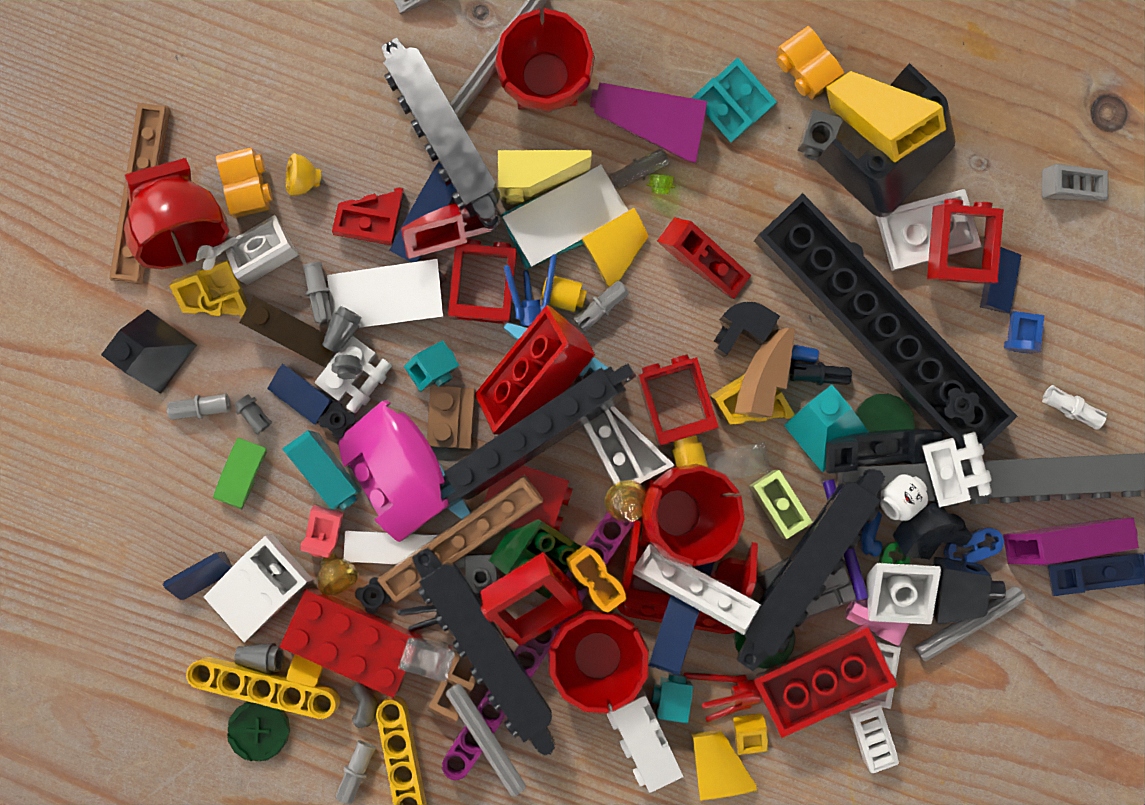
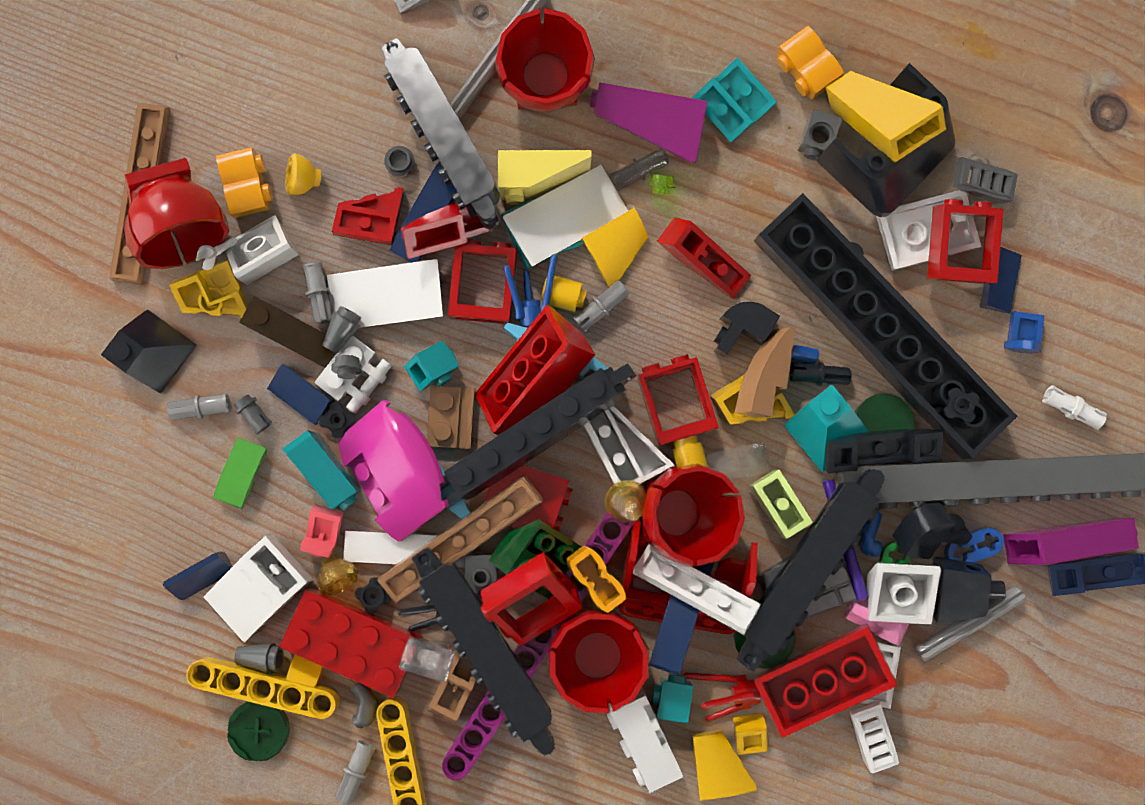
(399, 161): none -> dark grey plate
(486, 740): light grey axle -> none
(904, 497): white head -> none
(947, 473): white plate -> none
(1002, 183): none -> dark grey slope
(1055, 183): light grey slope -> none

